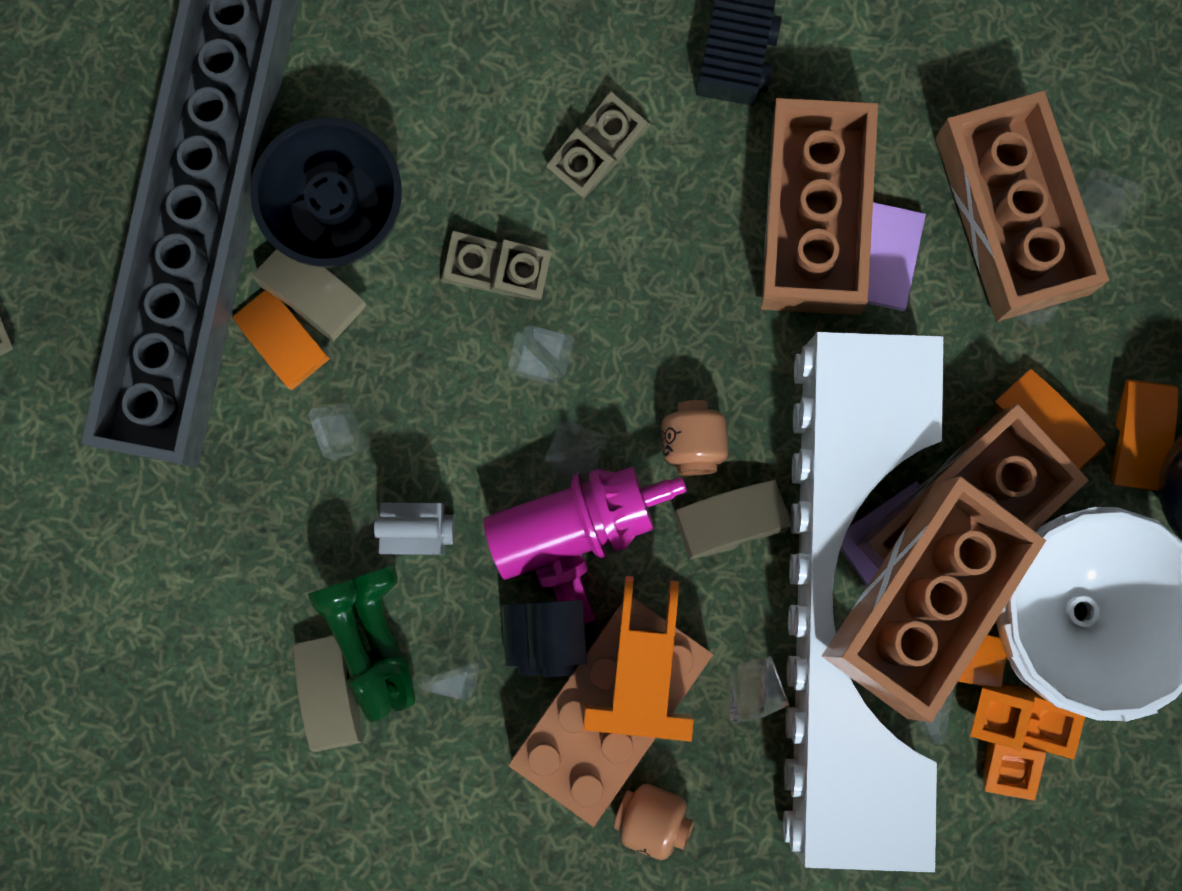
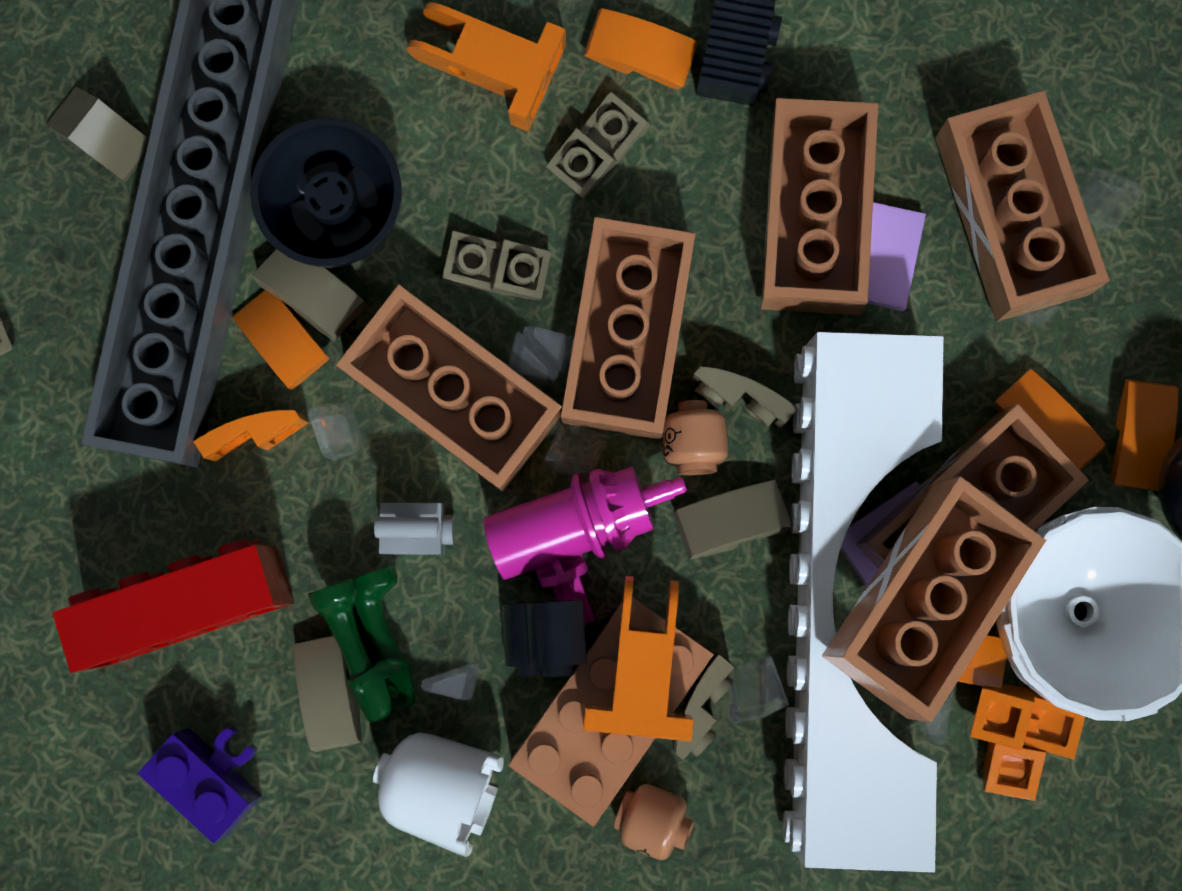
(100, 133): none -> dark tan slope
(171, 607): none -> red brick
(203, 781): none -> dark purple brick
(264, 428): none -> orange slope
(437, 789): none -> white cylinder
(450, 388): none -> nougat brick
(495, 59): none -> orange piece
(627, 328): none -> nougat brick
(641, 47): none -> orange slope
(710, 685): none -> dark tan slope
(726, 388): none -> dark tan slope

